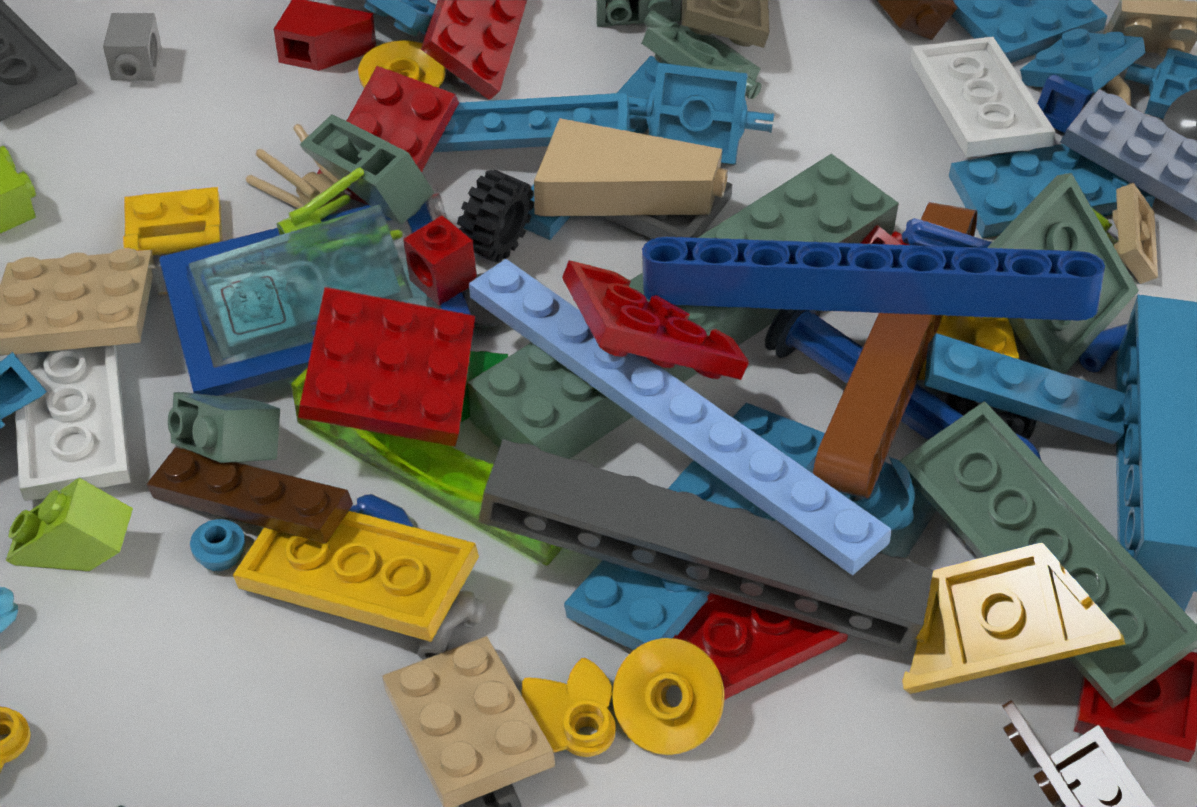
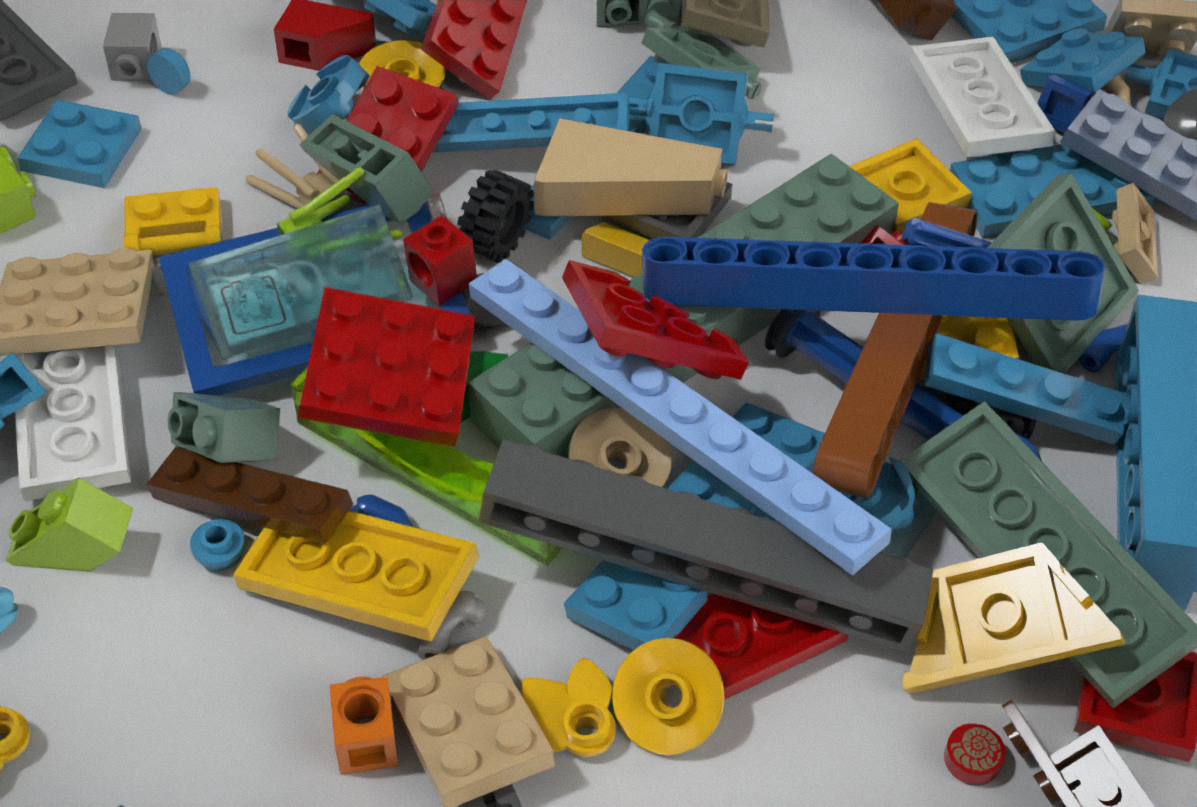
(79, 143): none -> dark azure plate
(168, 71): none -> dark azure tile
(329, 95): none -> dark azure plate
(368, 744): none -> orange brick
(614, 248): none -> yellow slope
(622, 436): none -> tan dish
(913, 179): none -> yellow plate
(974, 753): none -> red tile

